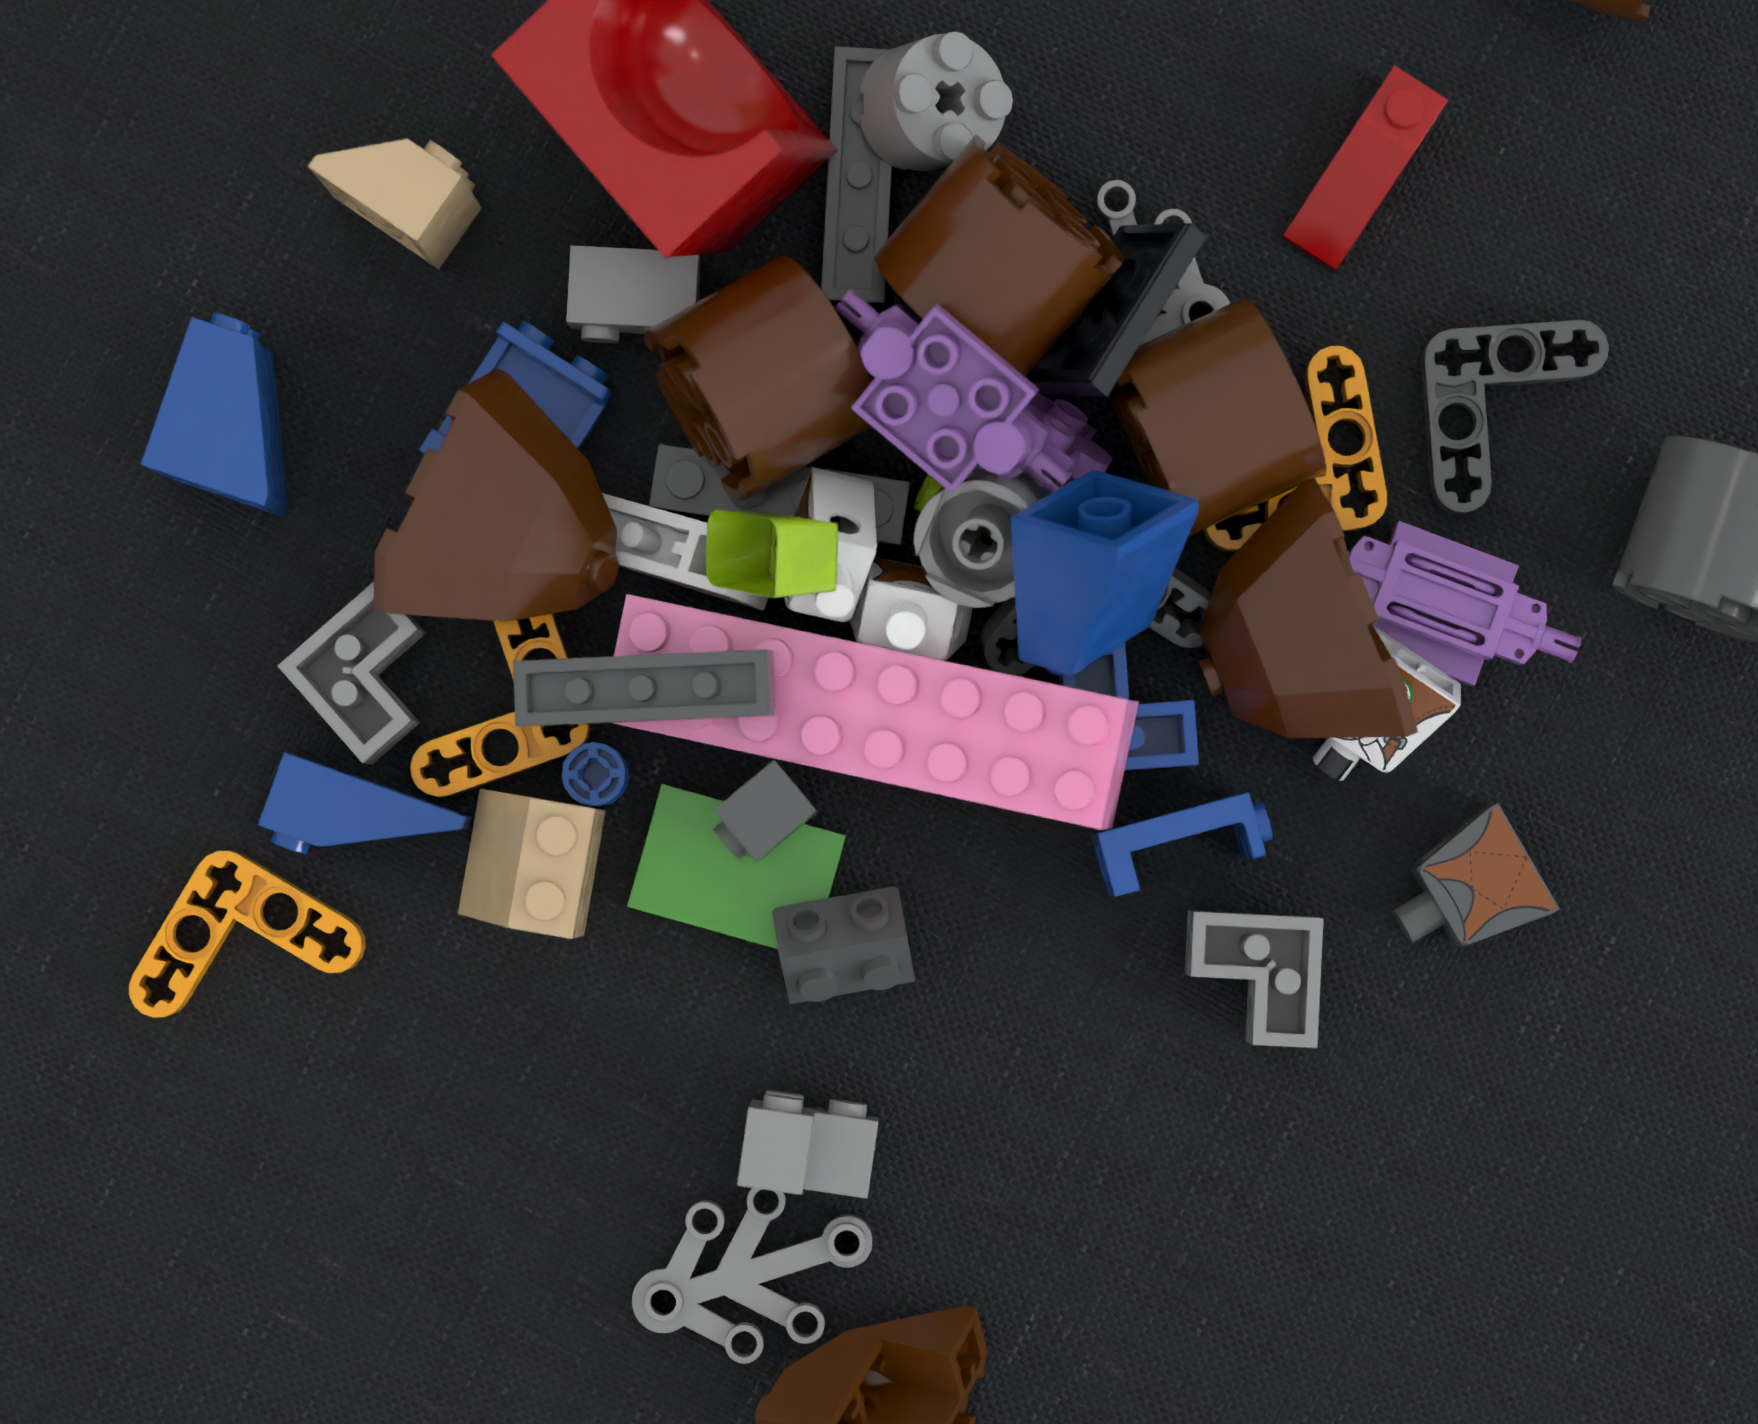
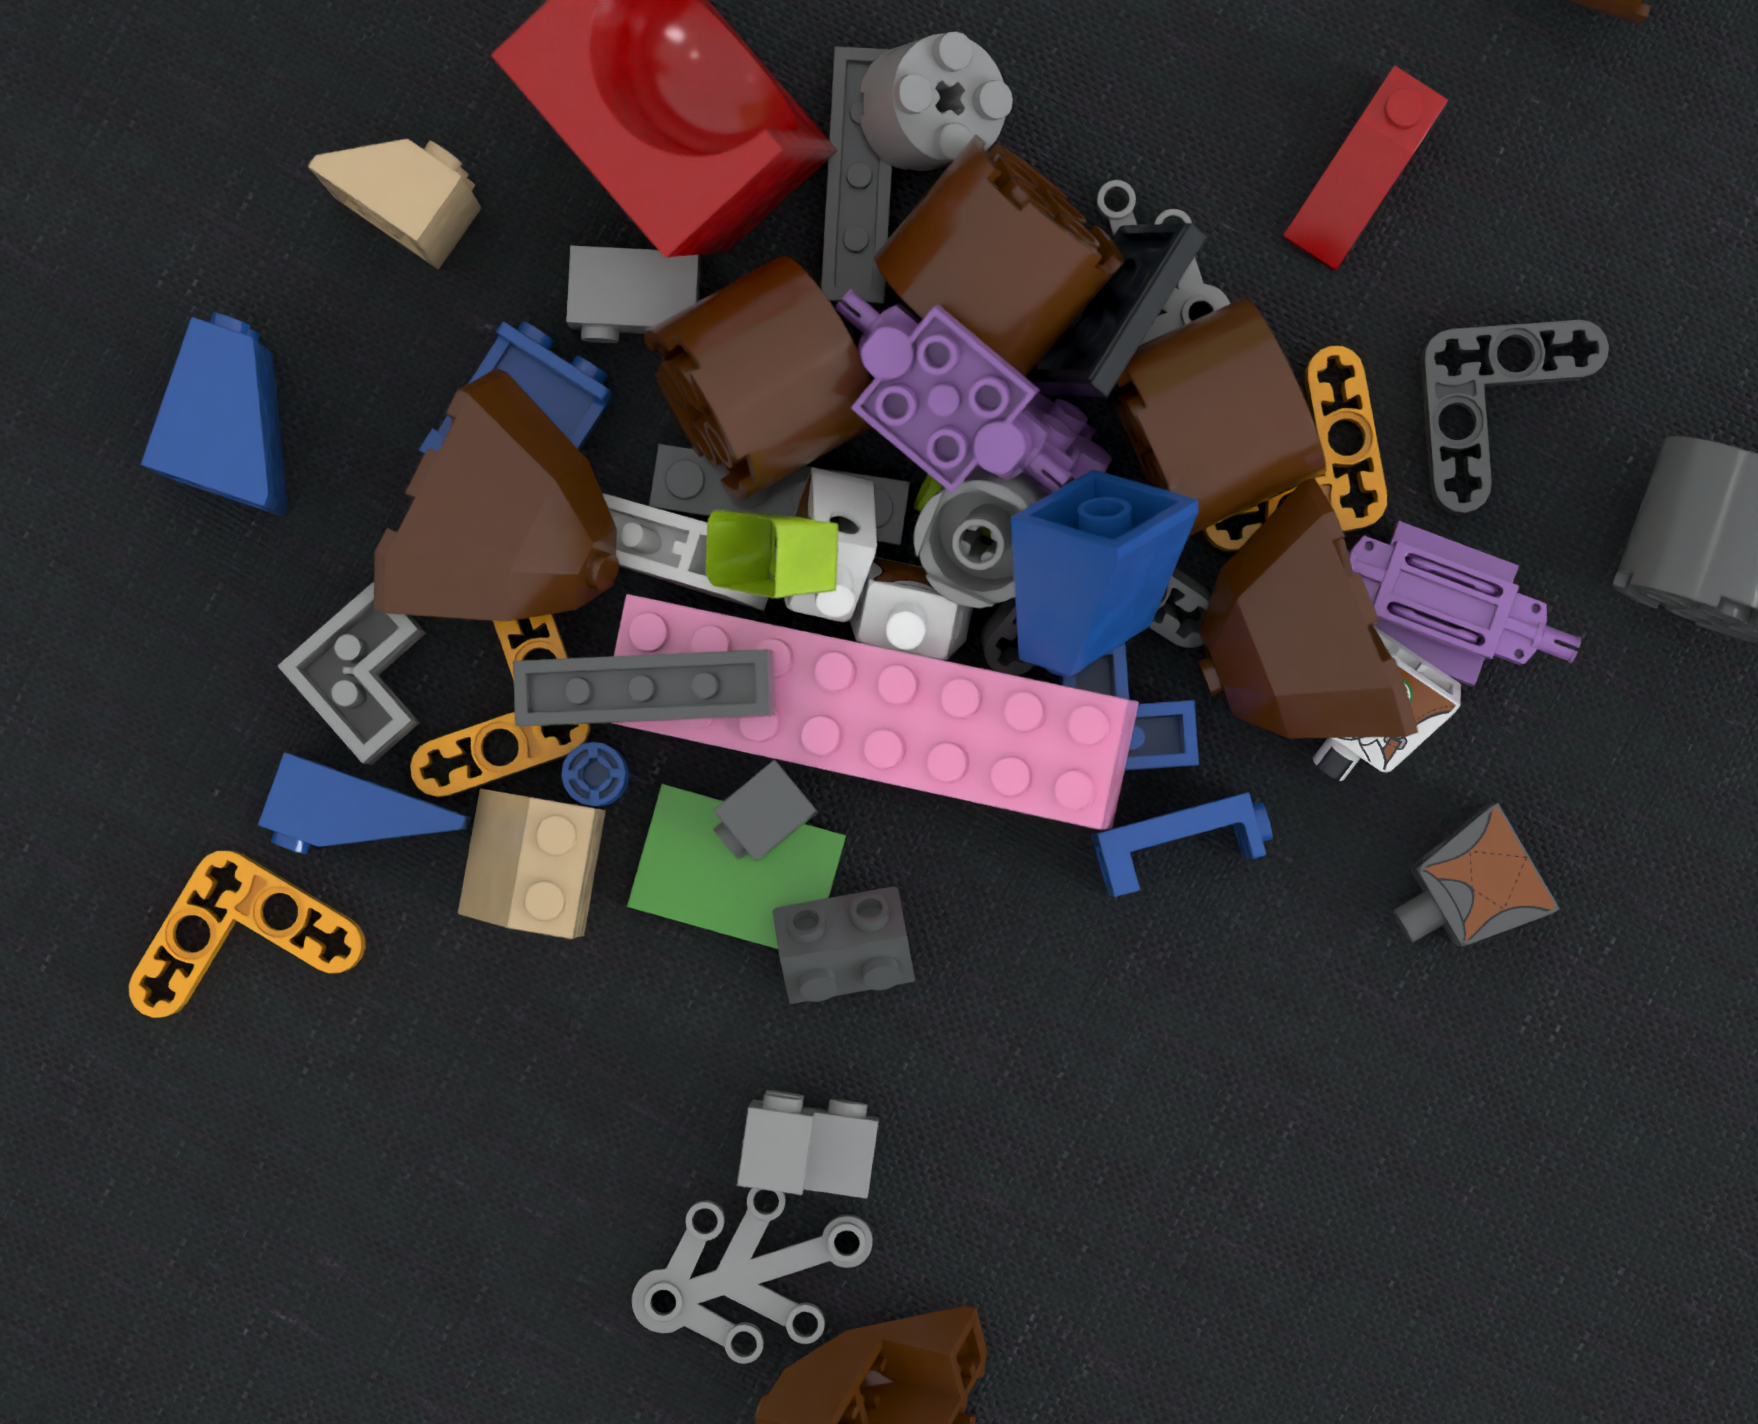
(1279, 960): light grey brick -> none

